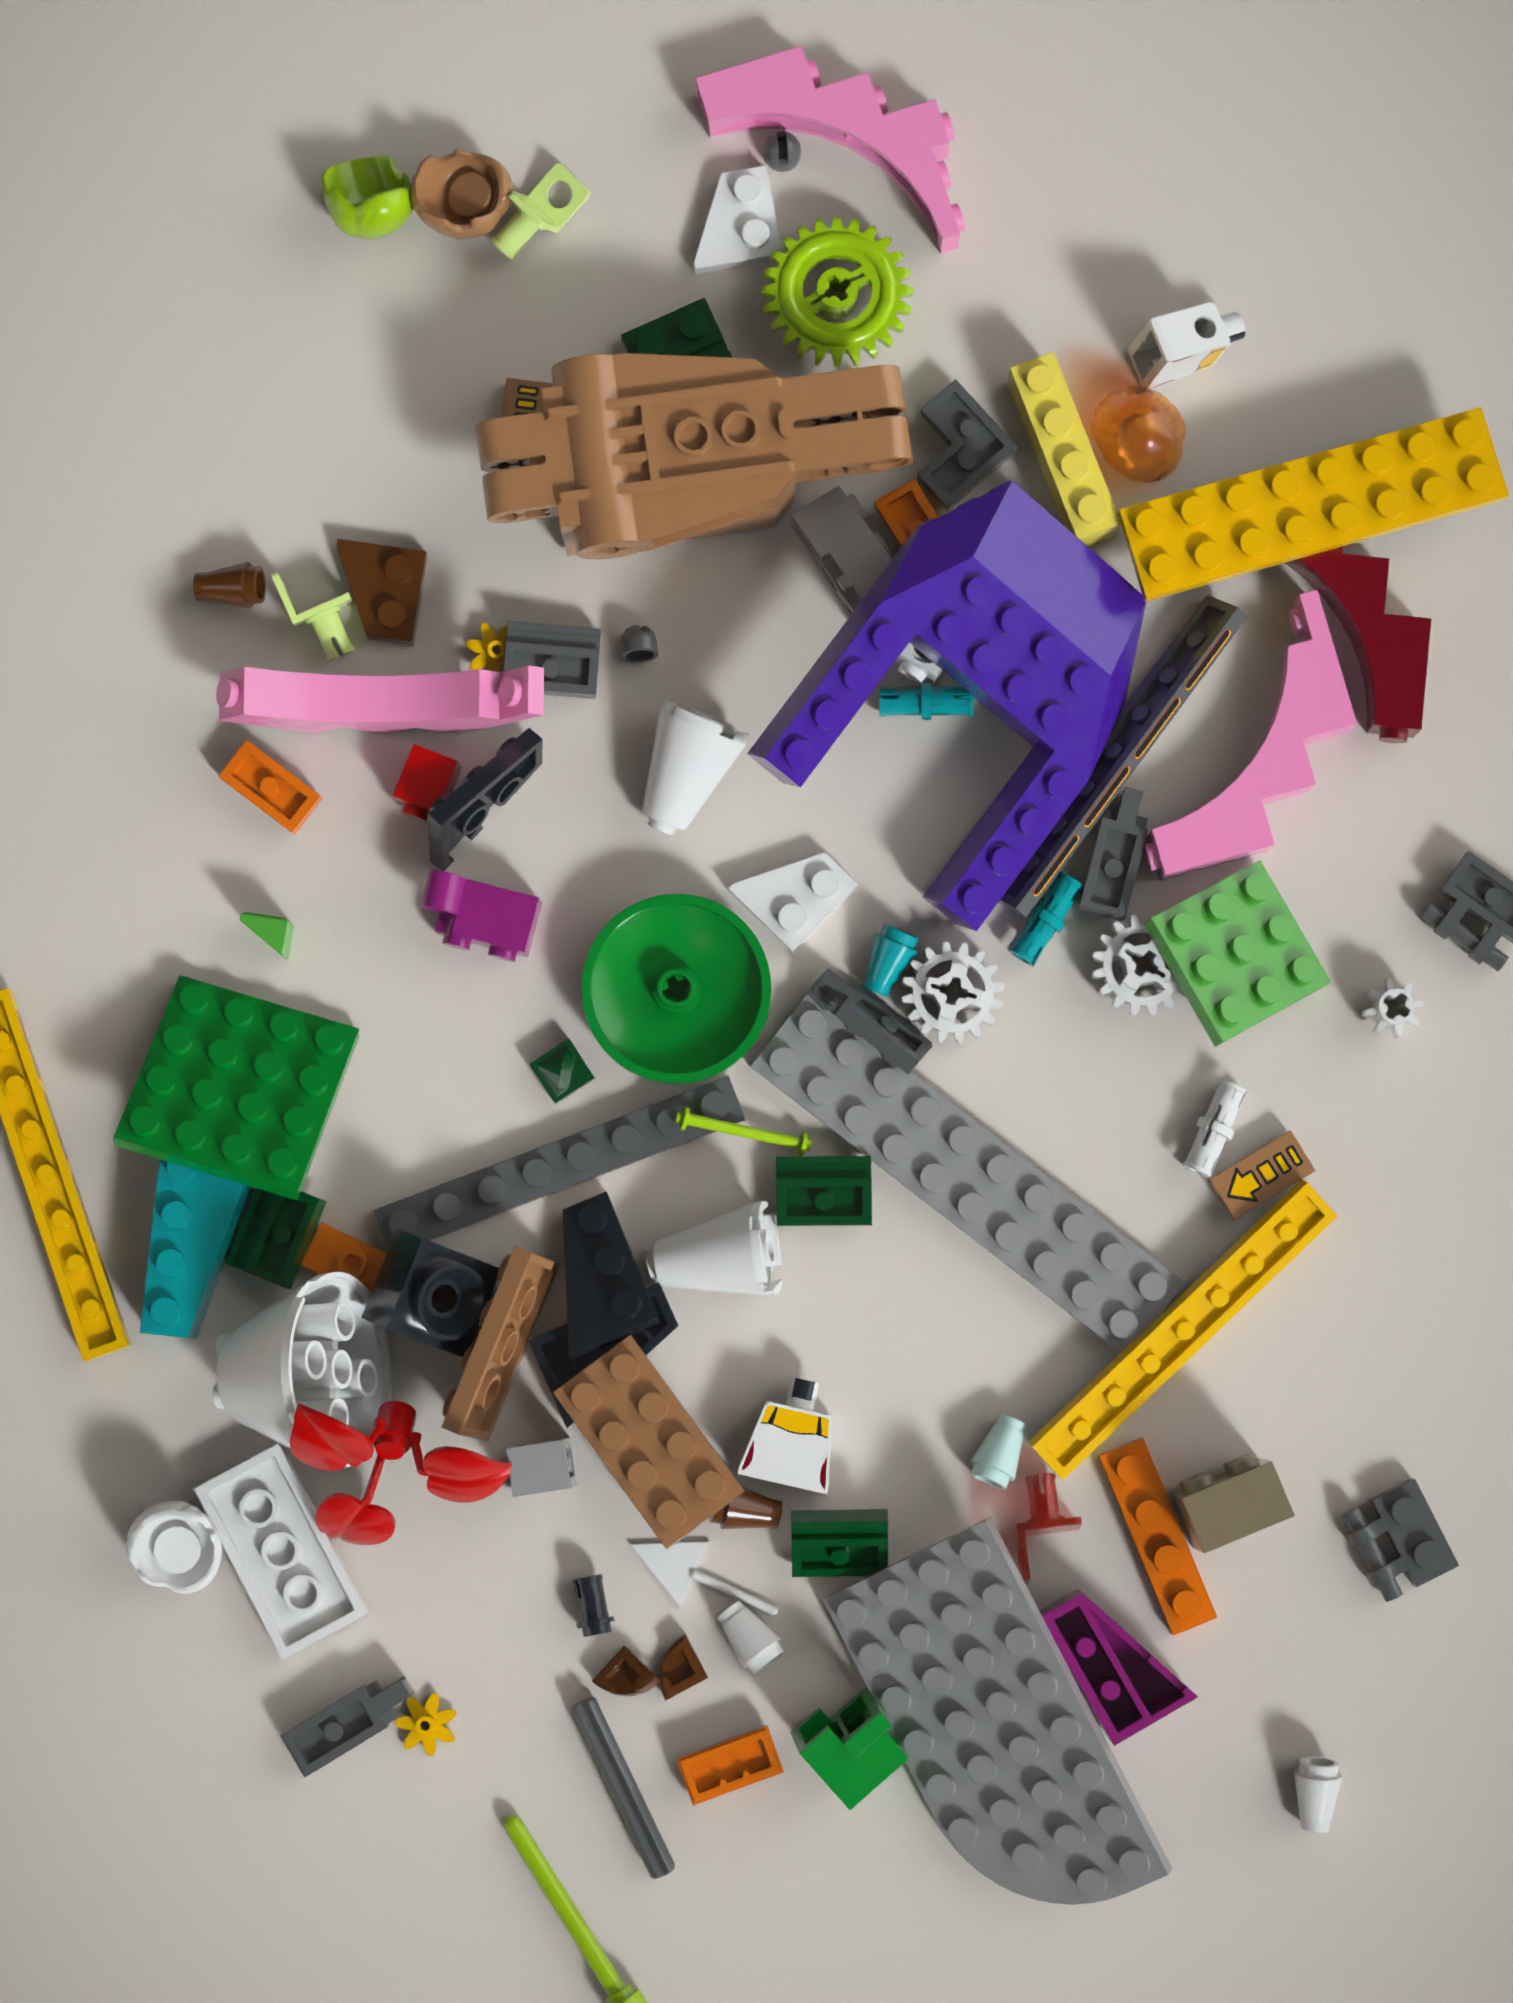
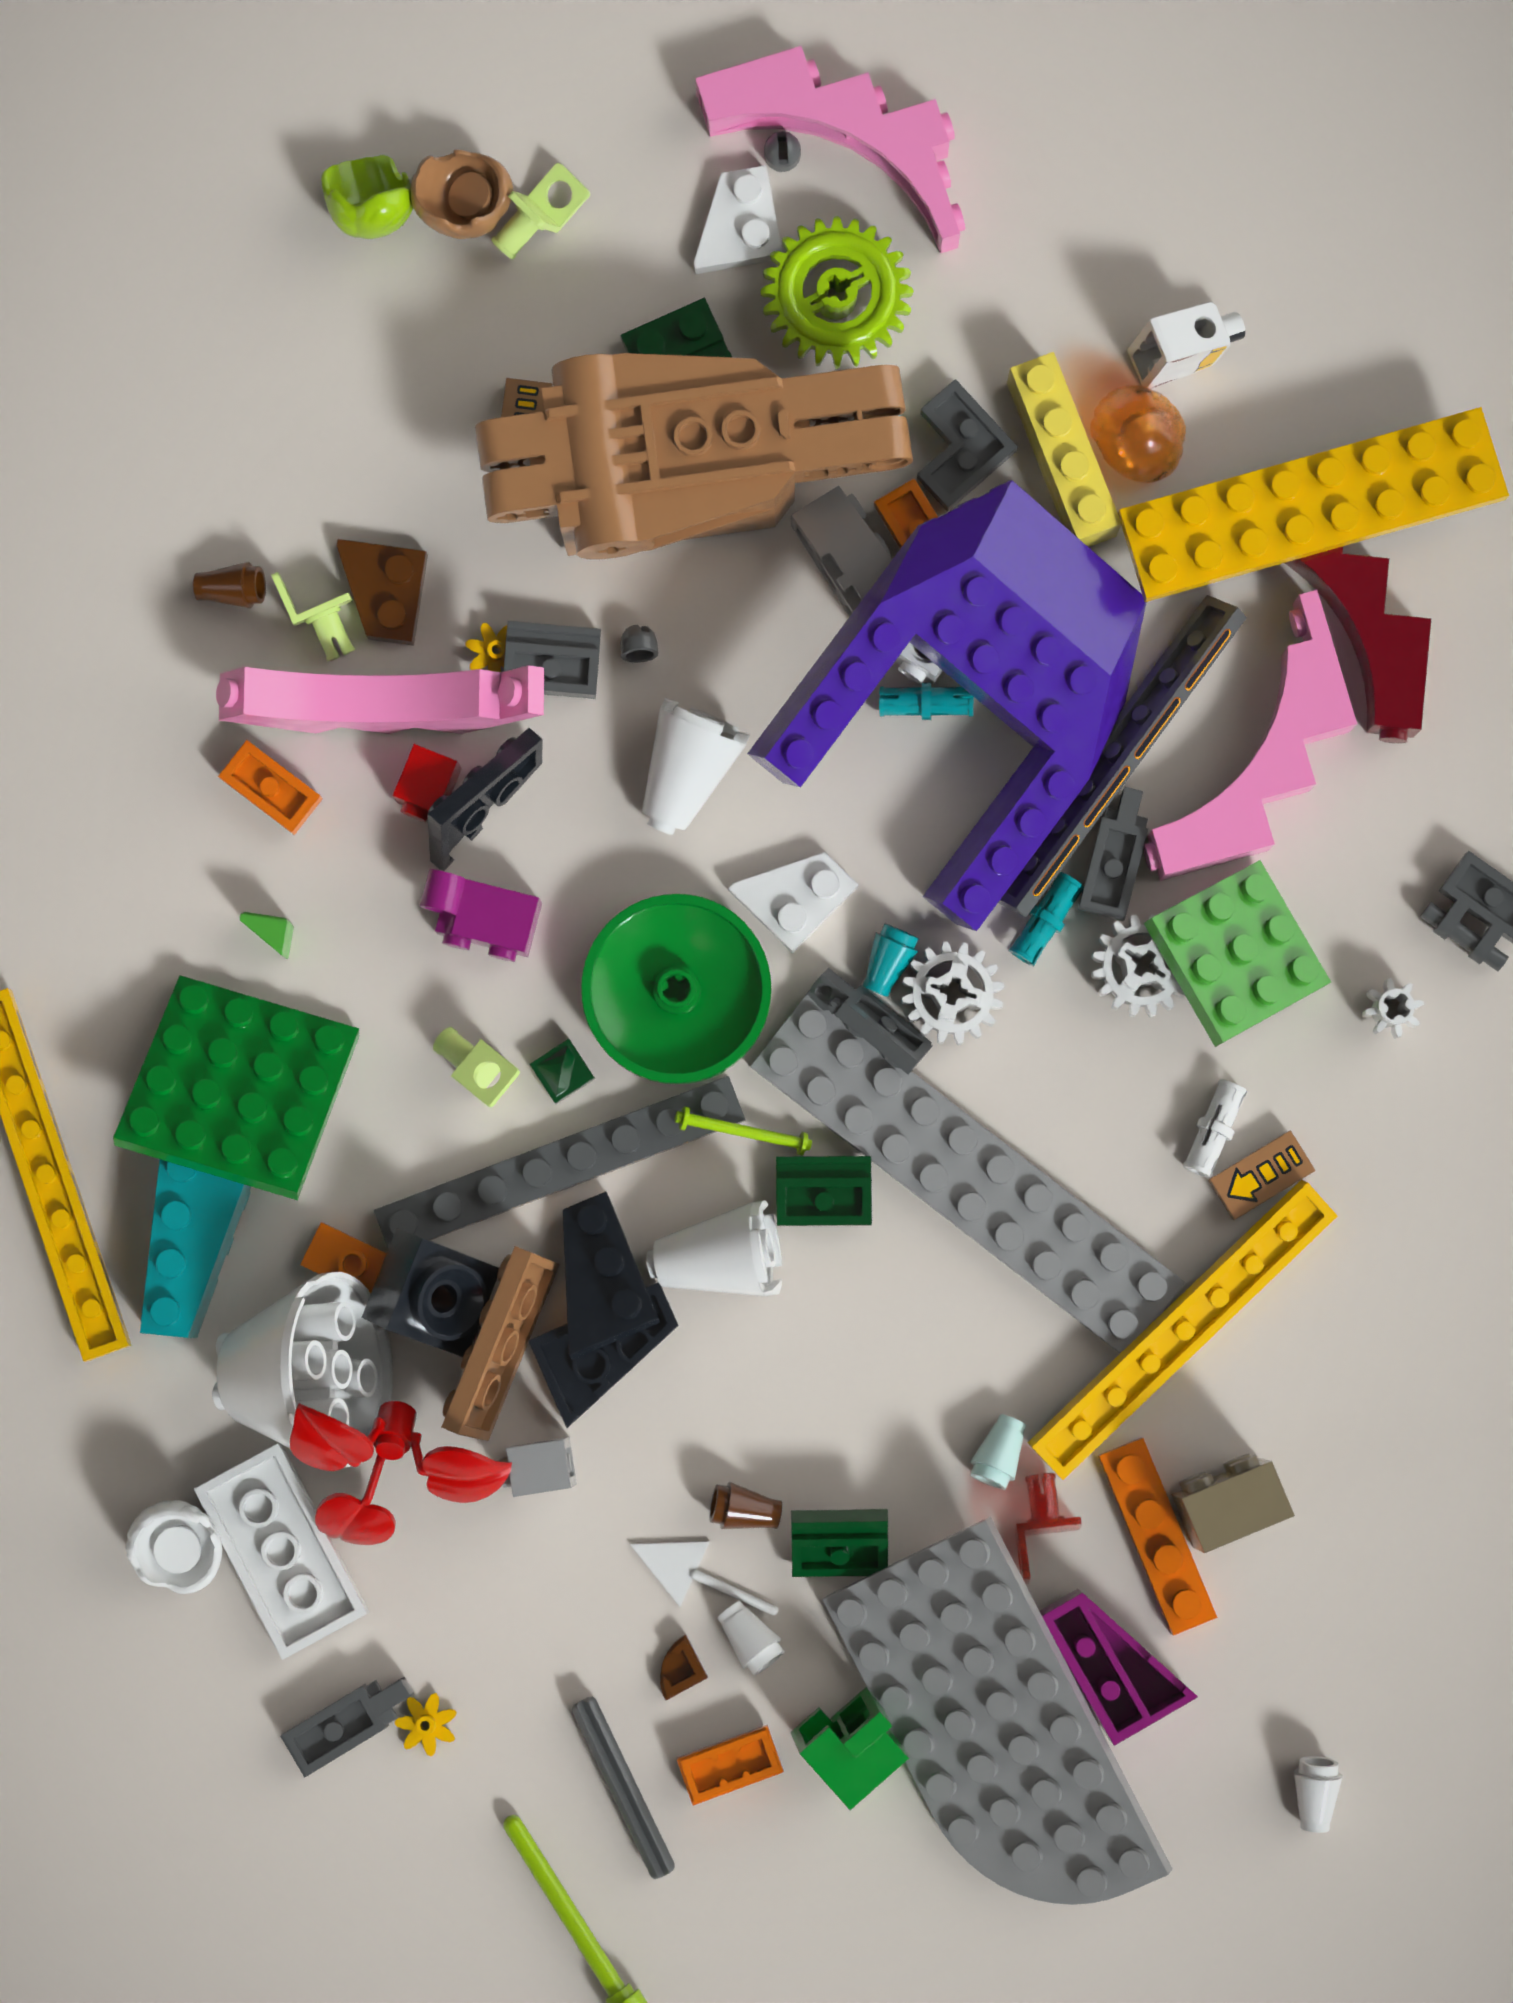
(275, 1236): dark green plate -> none
(476, 1065): none -> yellowish green bracket
(592, 1605): black pin -> none
(626, 1675): reddish brown tile -> none
(649, 1442): medium nougat plate -> none
(791, 1441): white torso -> none
(1413, 1533): dark grey plate -> none

